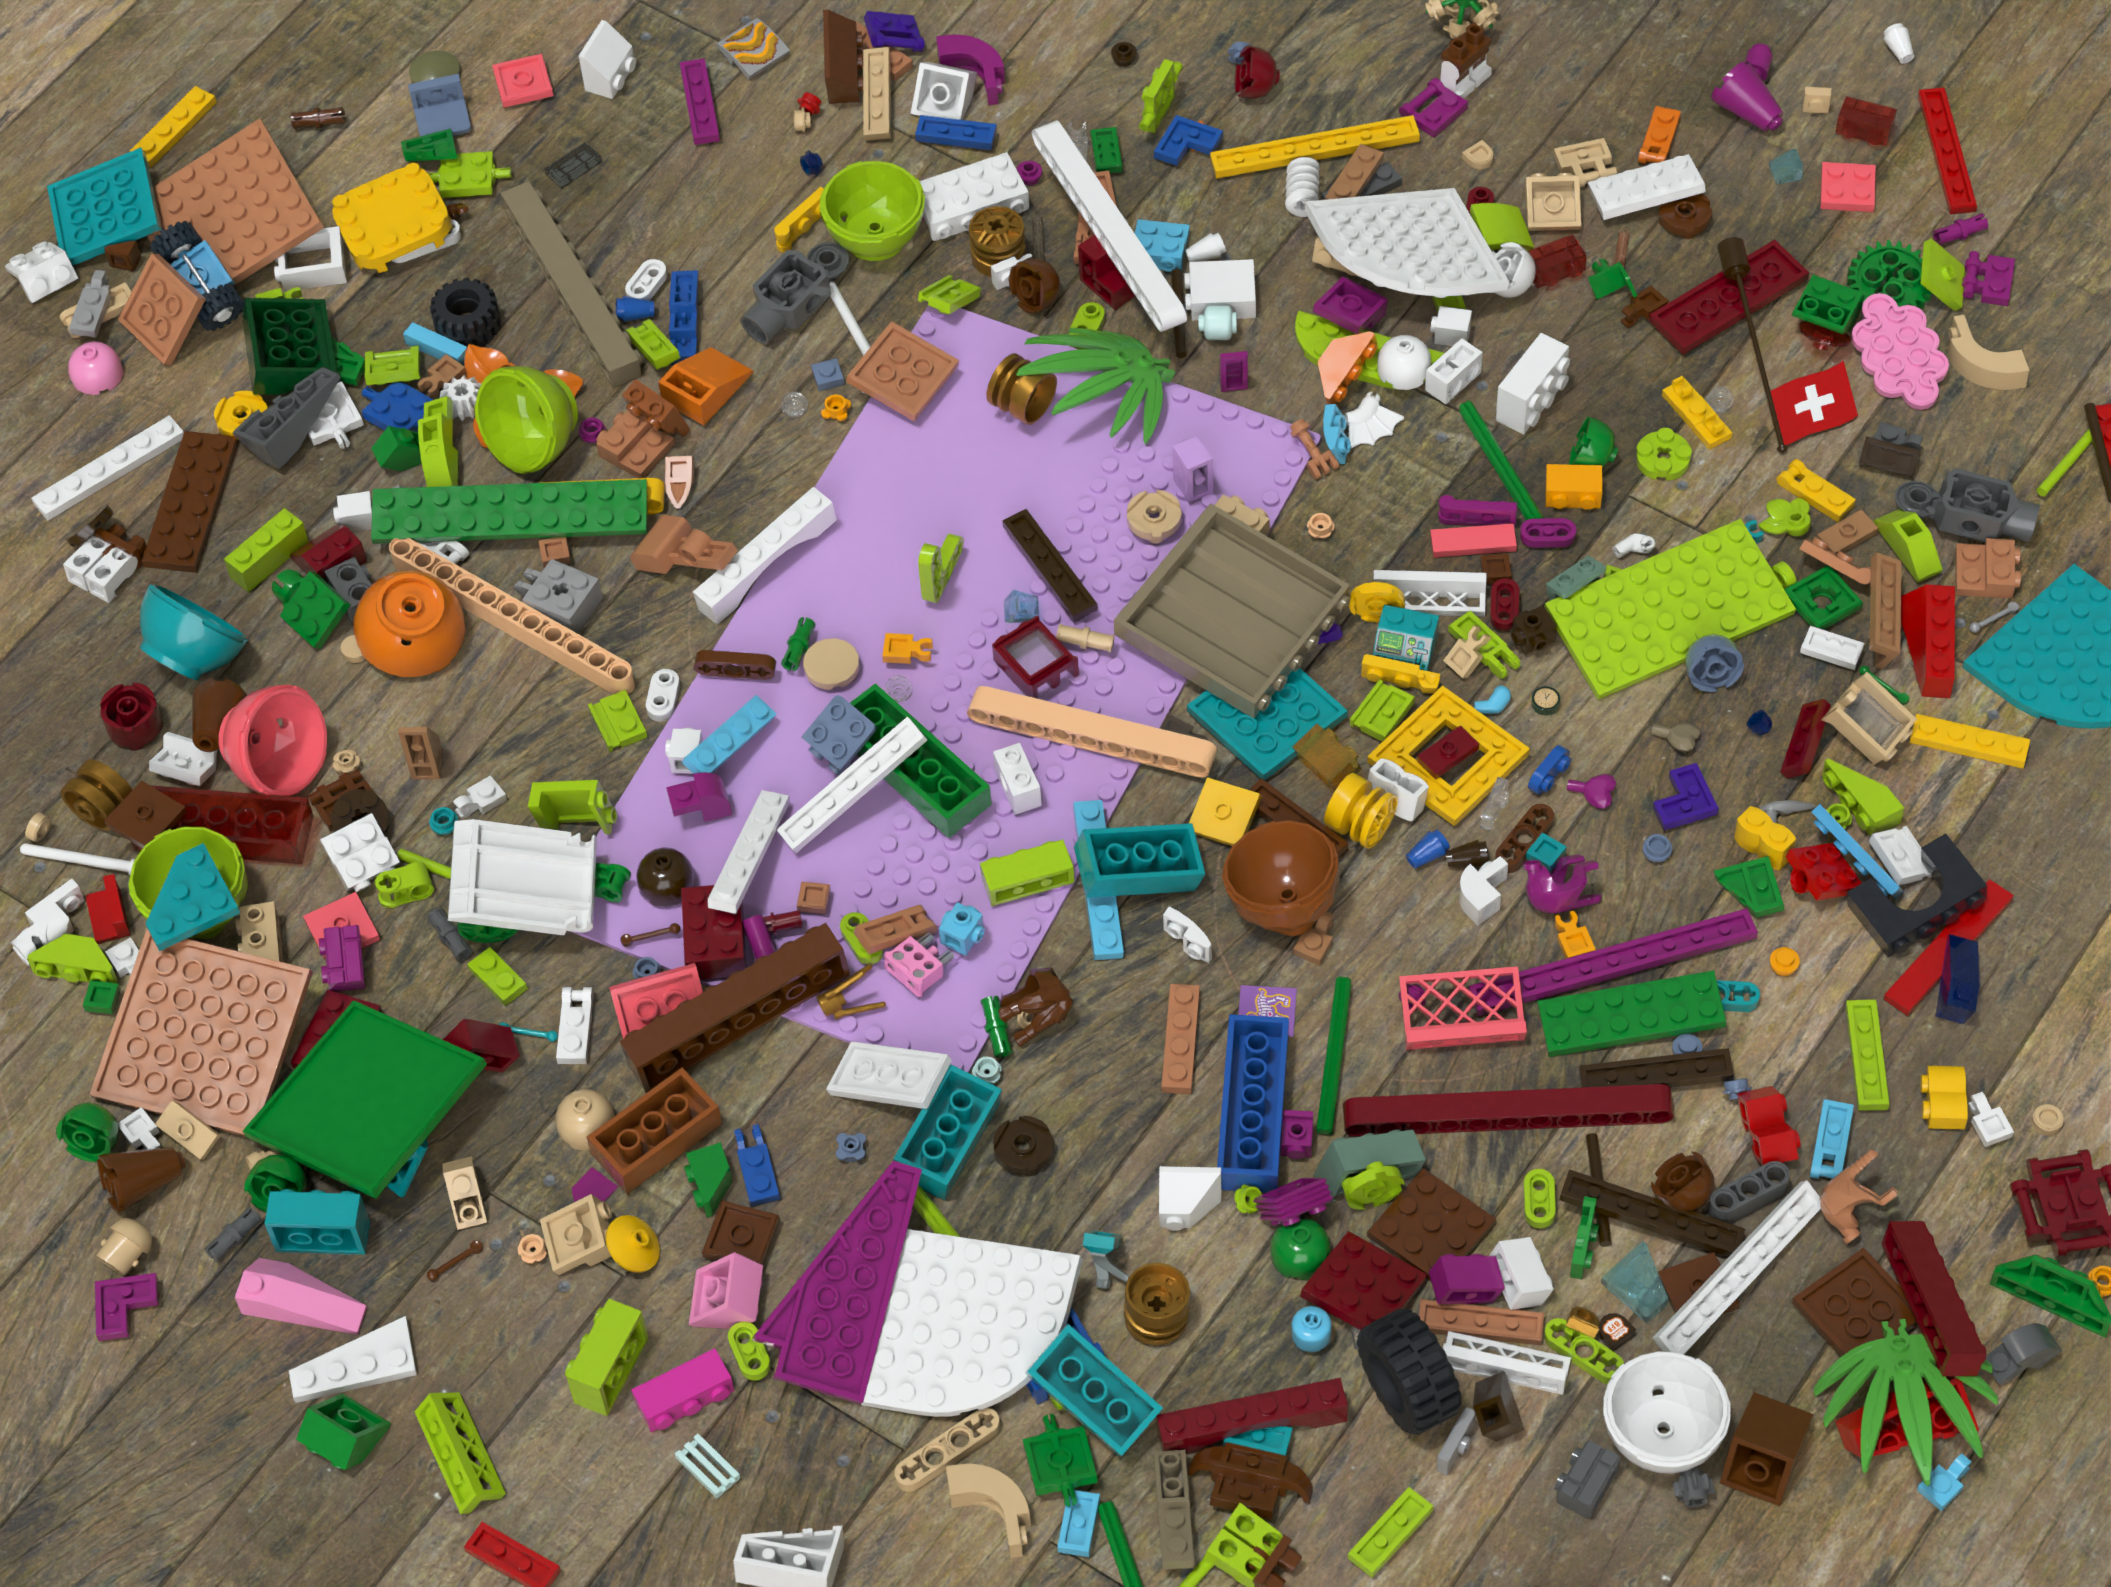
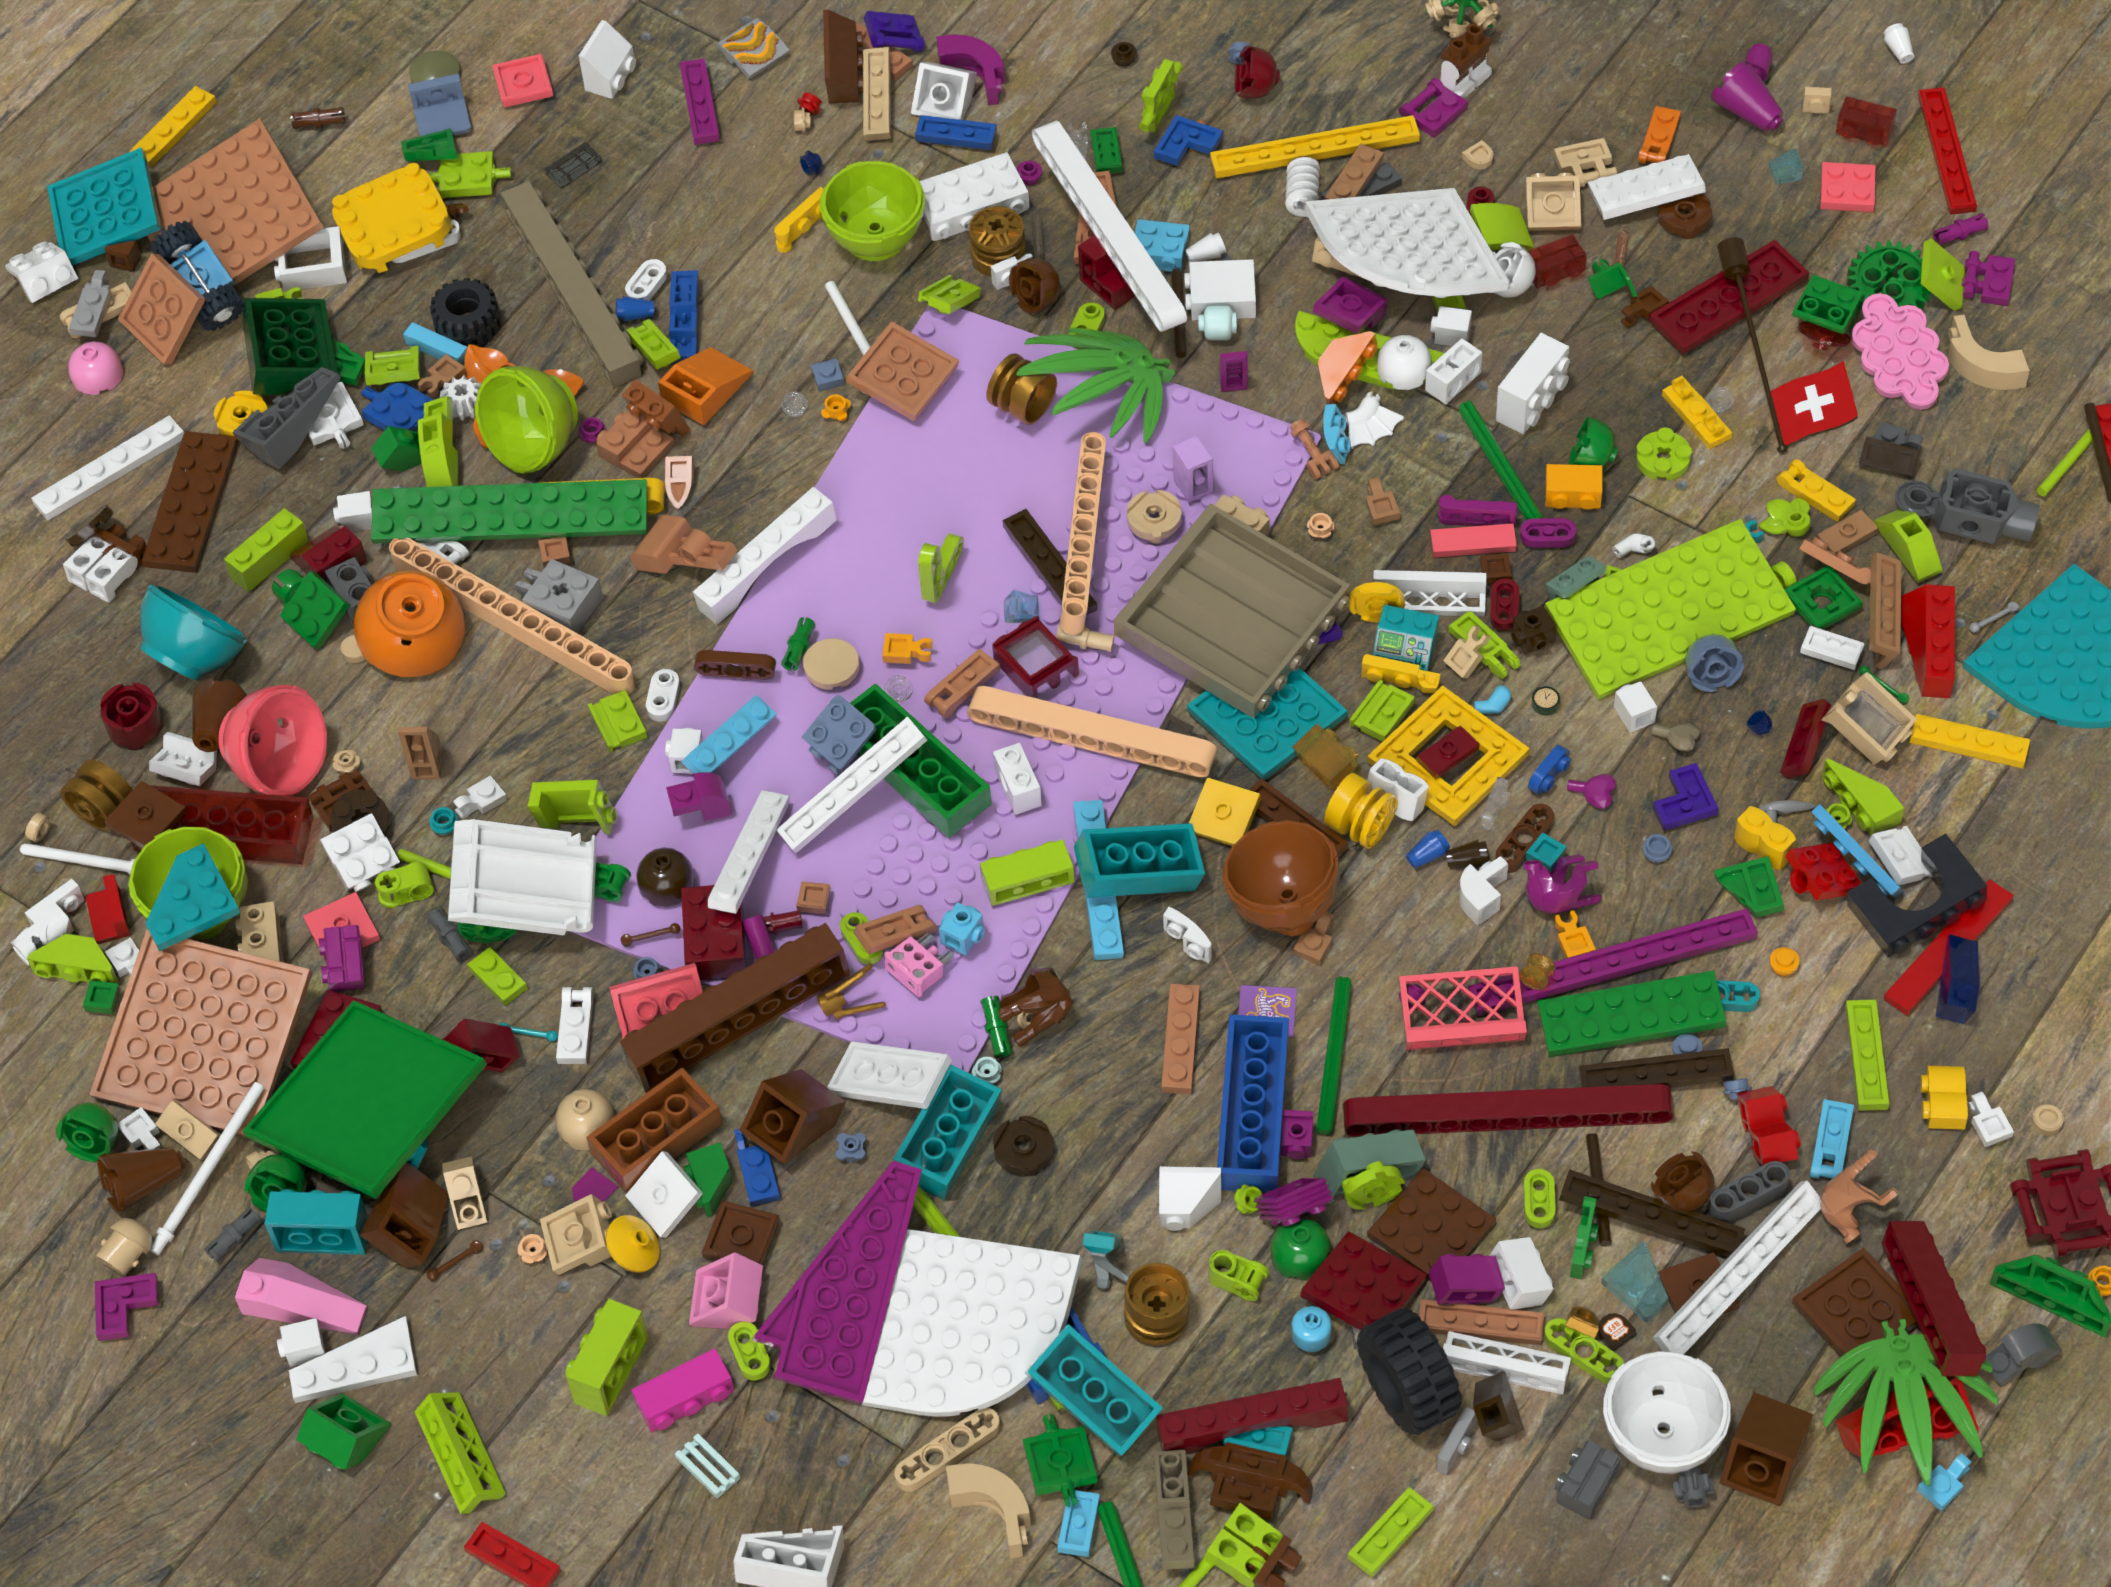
(166, 1232): none -> white bar
(301, 1342): none -> white brick
(406, 1217): none -> reddish brown slope
(664, 1194): none -> white plate
(791, 1114): none -> reddish brown slope
(793, 290): dark grey brick -> none
(962, 683): none -> nougat plate
(1082, 533): none -> light nougat beam
(1239, 1276): none -> lime piece
(1381, 505): none -> medium nougat plate
(1537, 971): none -> clear yellow wheel
(1635, 706): none -> white brick
(1987, 569): nougat plate -> none

